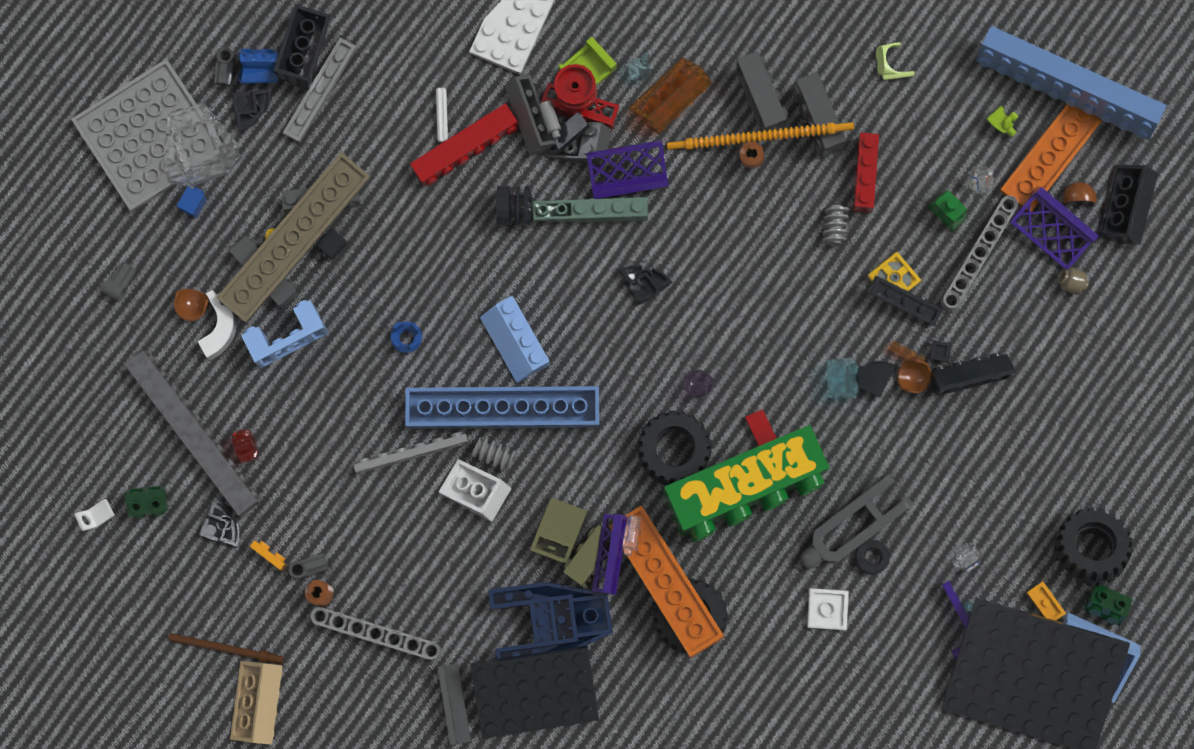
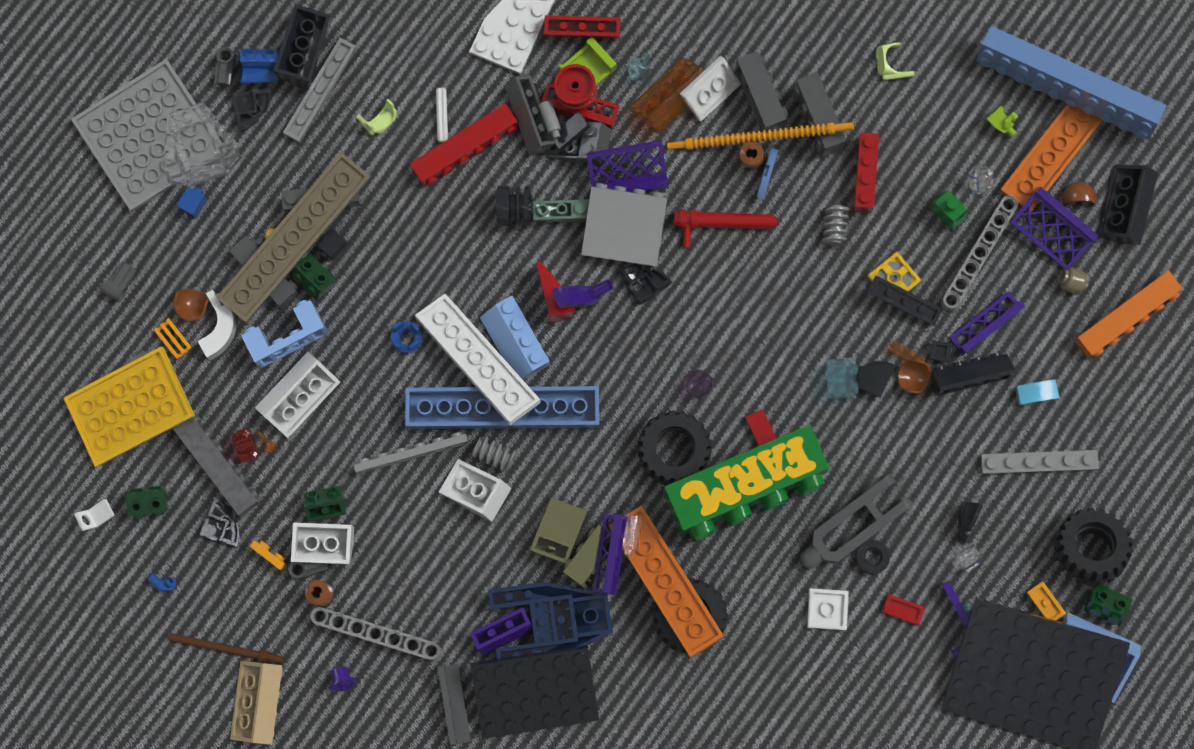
(129, 406): none -> yellow plate
(162, 585): none -> blue arm
(163, 326): none -> light orange tile
(269, 446): none -> clear orange hand
(297, 394): none -> white slope
(313, 277): none -> dark green brick
(322, 543): none -> white slope
(324, 503): none -> dark green brick
(341, 680): none -> dark purple piece
(381, 121): none -> yellowish green helmet
(477, 359): none -> white plate
(502, 631): none -> dark purple brick
(548, 284): none -> red slope
(581, 295): none -> dark purple piece
(582, 27): none -> red brick
(624, 224): none -> light grey panel
(695, 219): none -> red cylinder
(710, 88): none -> white tile
(767, 173): none -> medium blue tile
(903, 609): none -> red tile
(967, 518): none -> black brick
(994, 325): none -> dark purple fence
(1037, 392): none -> medium azure slope
(1039, 462): none -> light grey plate
(1128, 314): none -> orange brick

